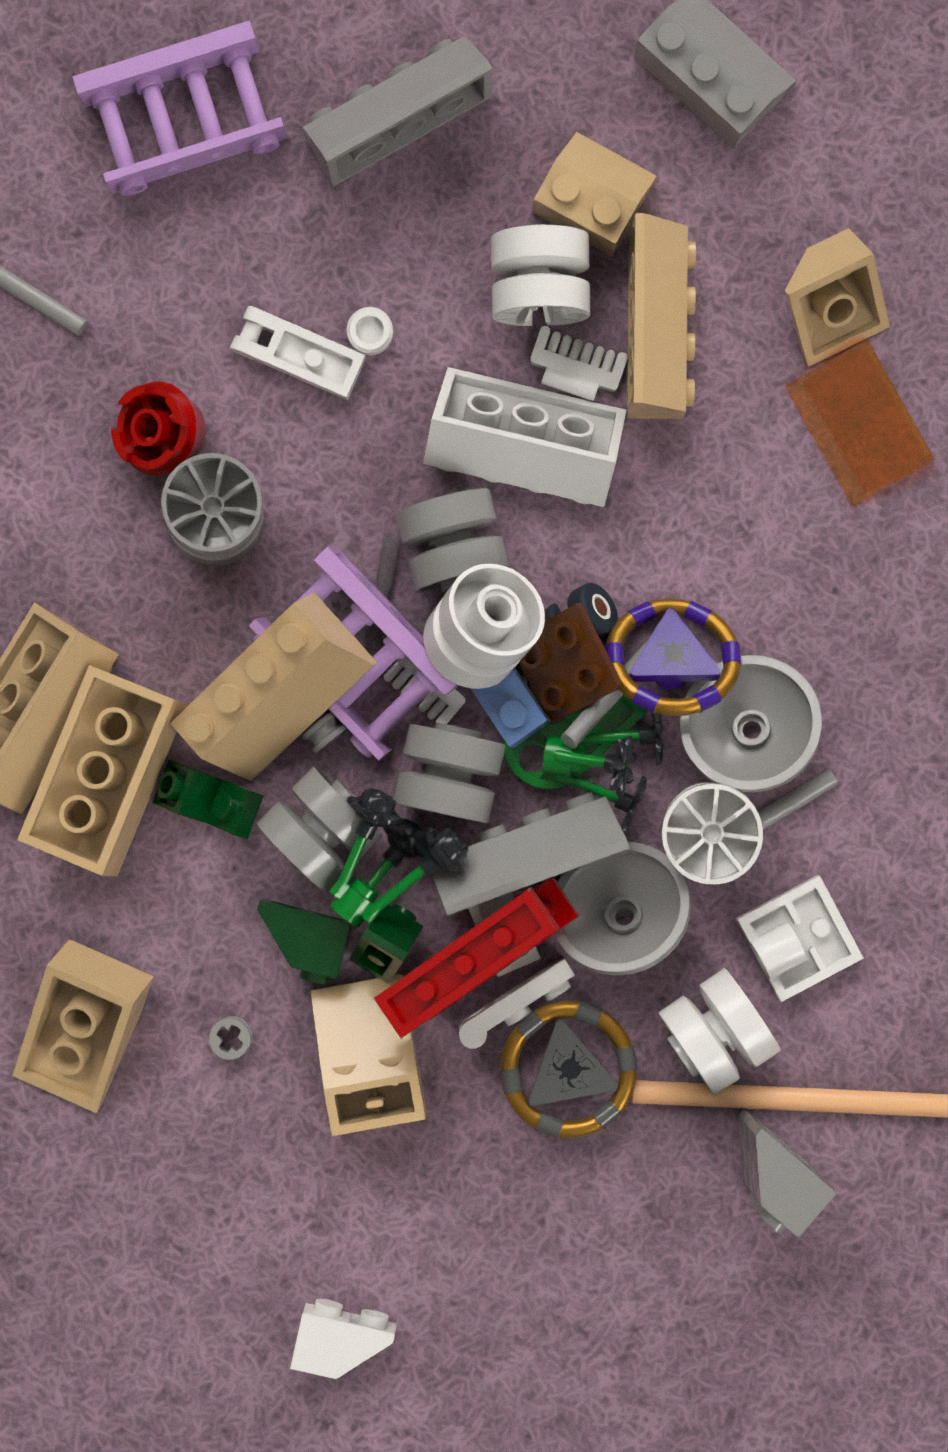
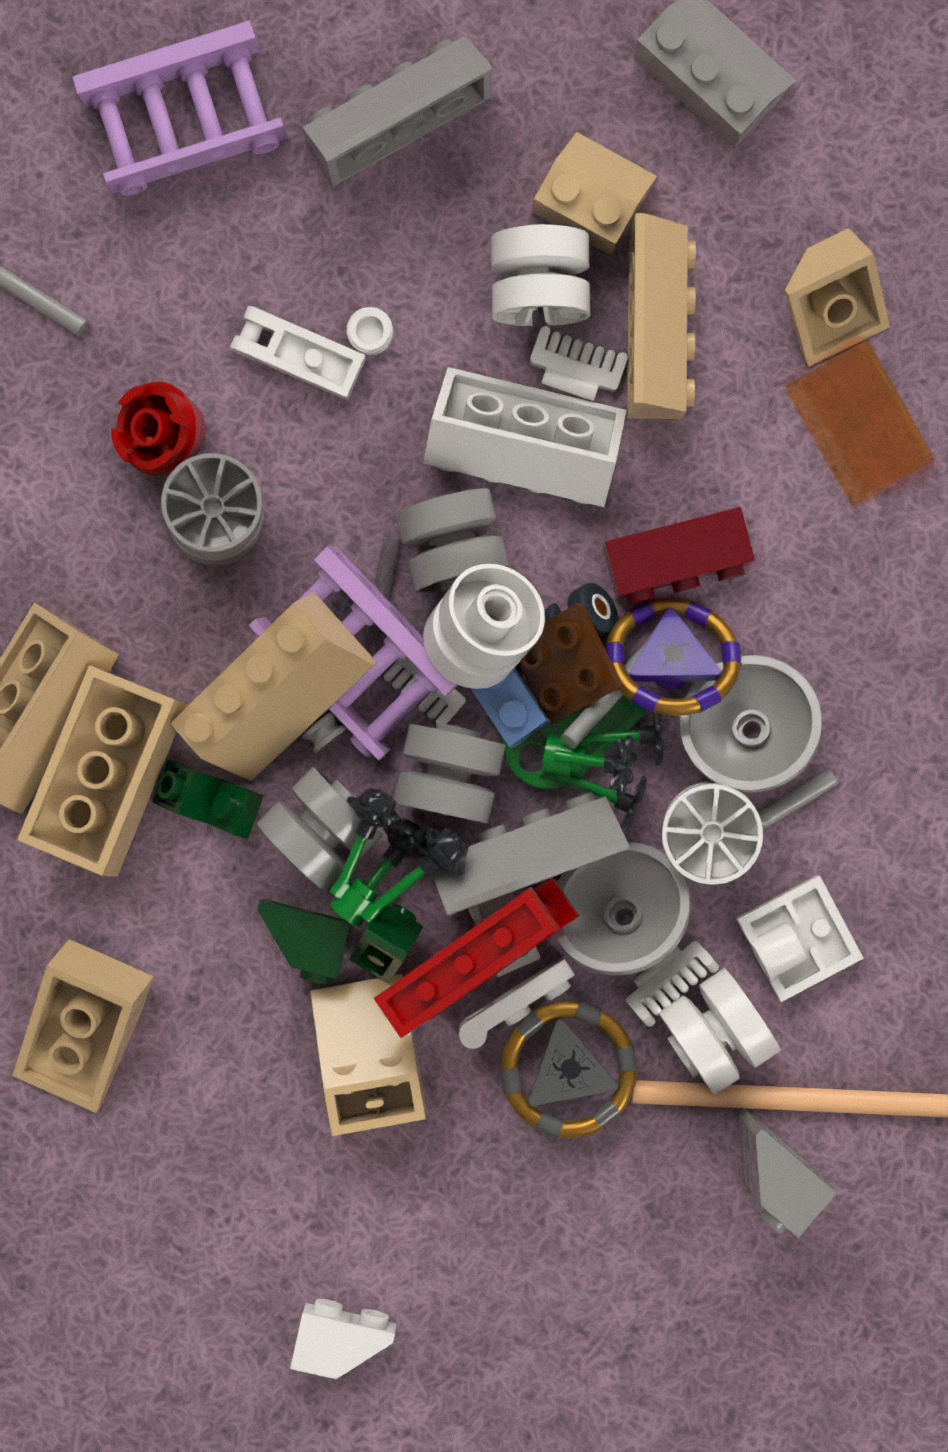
(216, 1039): light grey bush -> none
(662, 977): none -> white piece
(679, 555): none -> dark red brick

